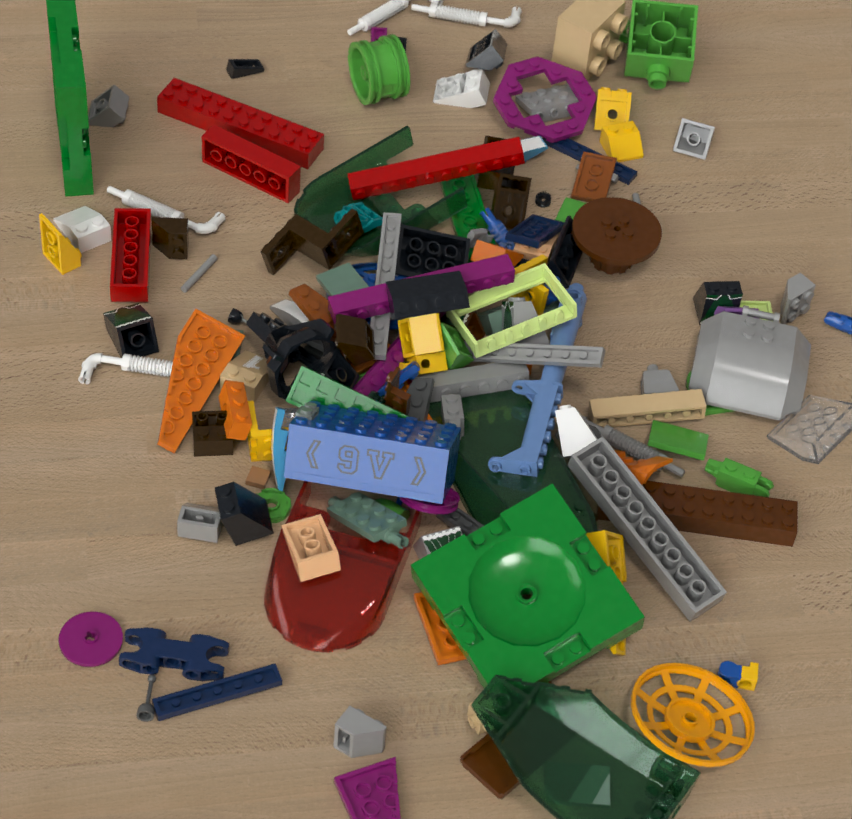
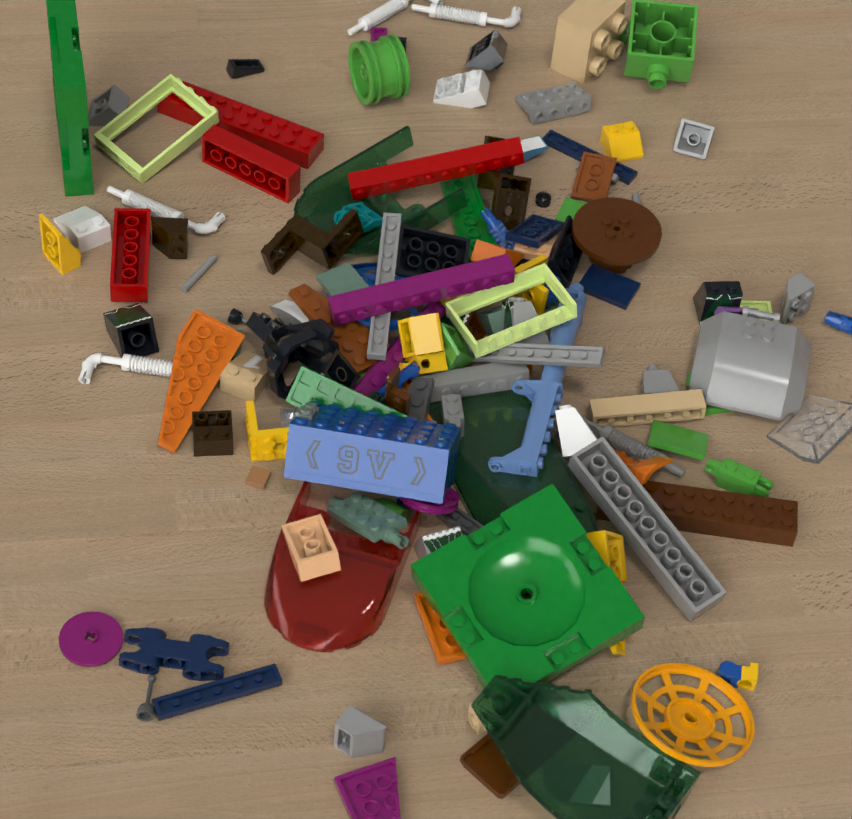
(142, 106): none -> yellowish green window
(199, 522): light grey slope -> none
(235, 402): orange arch -> none
(243, 513): black slope -> none
(278, 443): dark azure slope -> none
(282, 502): bright green tile -> none
(355, 339): dark brown slope -> none
(427, 294): black slope -> none
(479, 234): light grey plate -> none
(534, 124): magenta plate -> none
(609, 286): none -> dark blue tile
(611, 100): yellow bracket -> none

